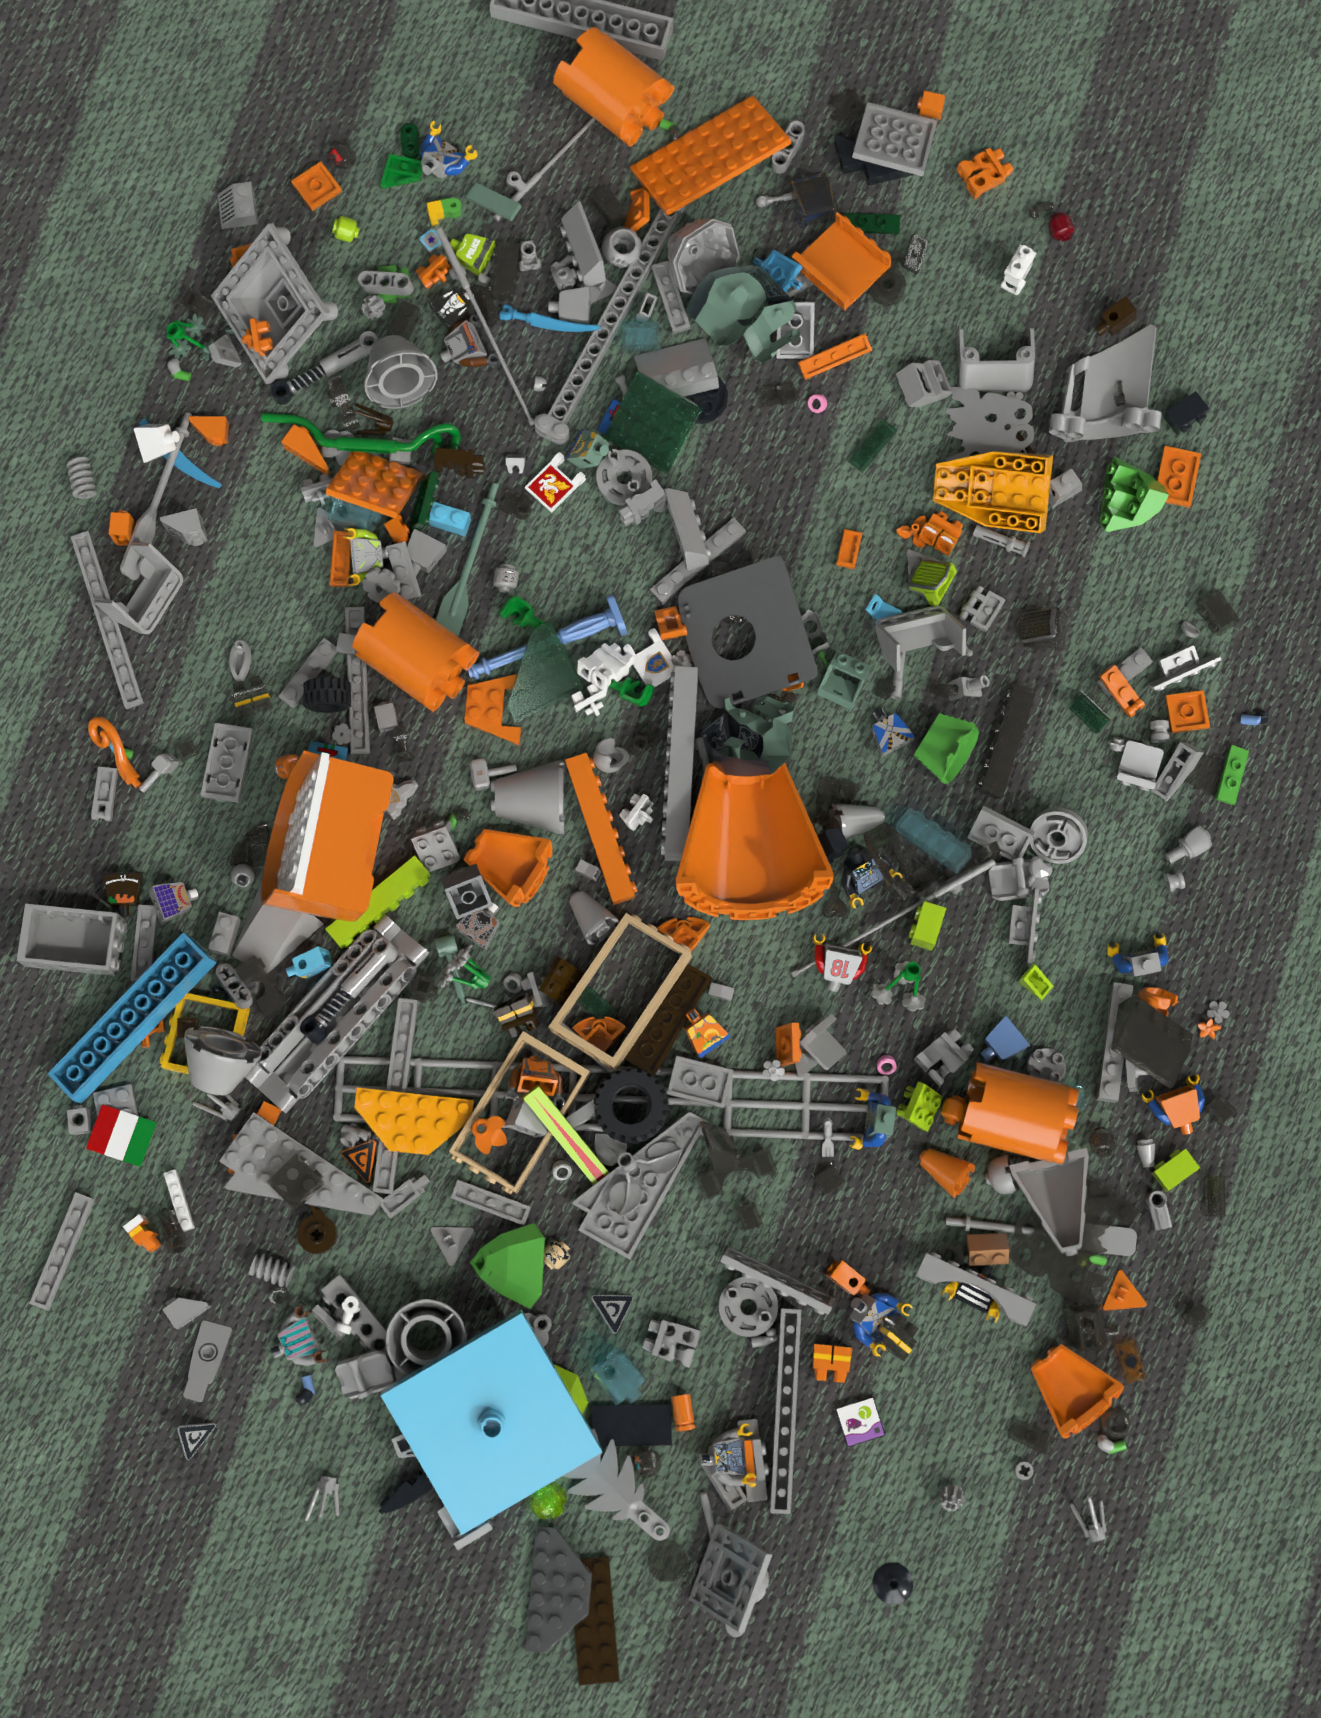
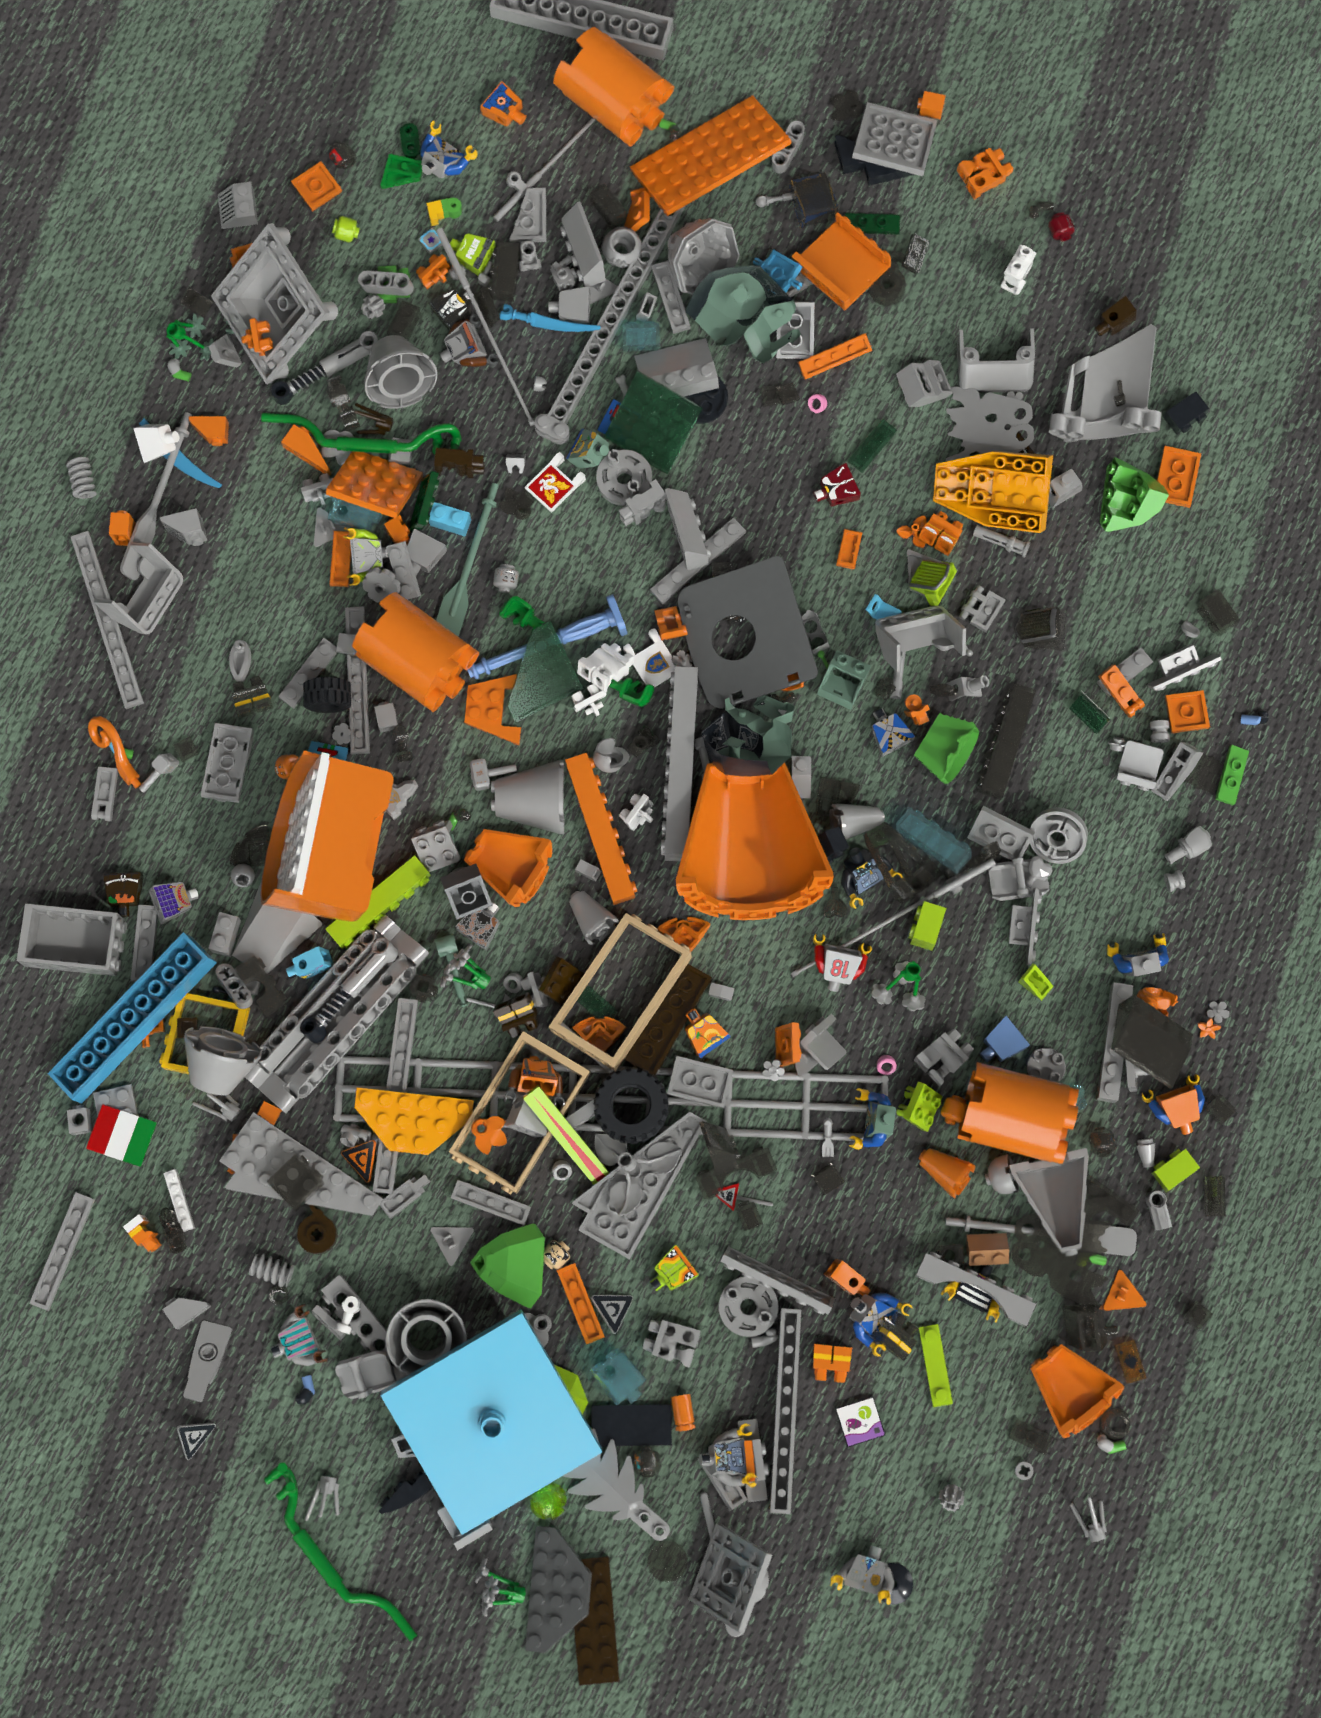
(318, 1558): none -> green piece
(493, 201): sand green tile -> none
(503, 106): none -> orange torso
(514, 1594): none -> plant
(532, 217): none -> light grey wing
(580, 1303): none -> orange plate
(673, 1270): none -> torso
(730, 1195): none -> piece
(801, 775): none -> light grey slope
(838, 487): none -> dark red torso
(867, 1575): none -> light grey torso
(916, 710): none -> orange hips
(935, 1365): none -> lime plate

